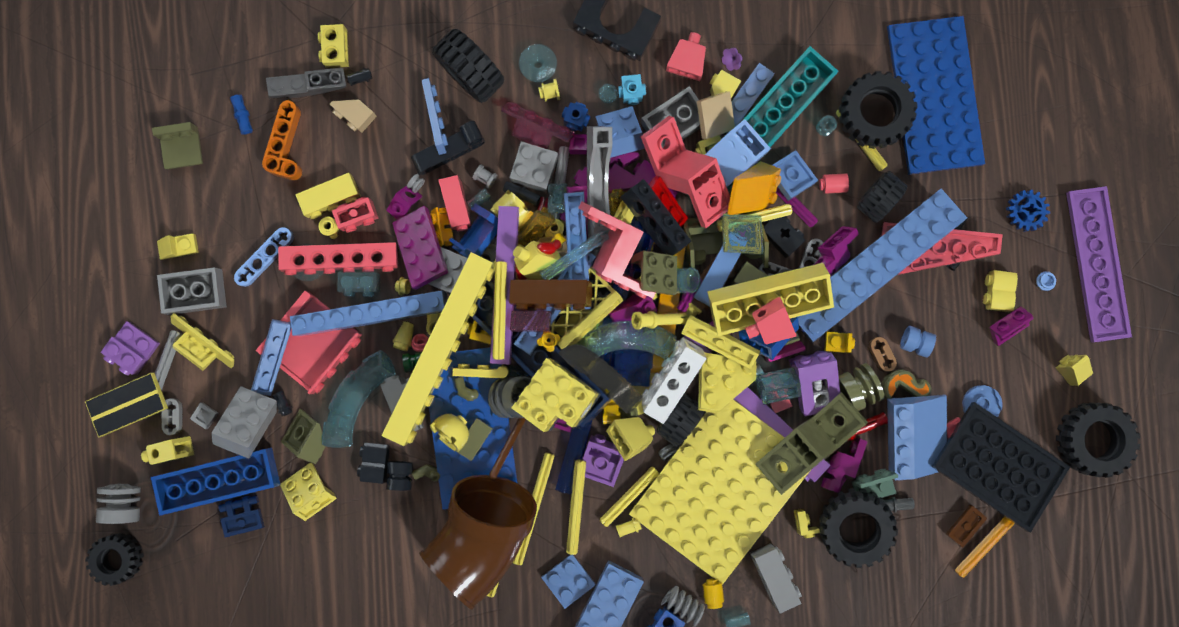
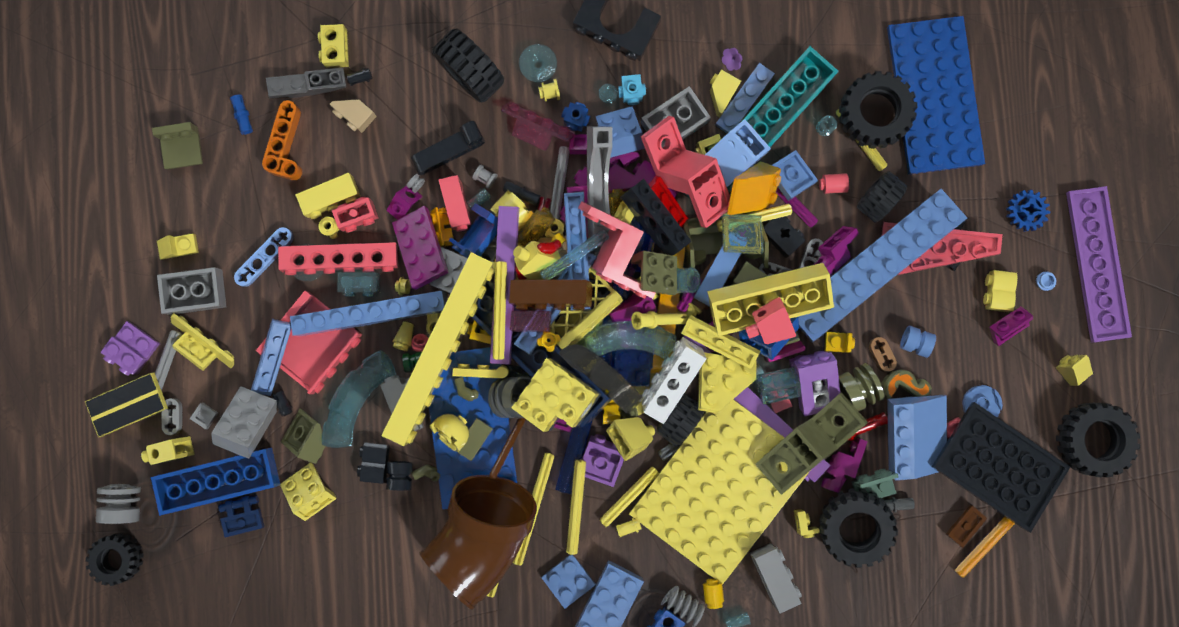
(433, 109): medium blue plate -> none
(534, 167): light grey brick -> none
(556, 198): clear light blue bracket -> none
(688, 58): coral torso -> none
(715, 115): tan tile -> none

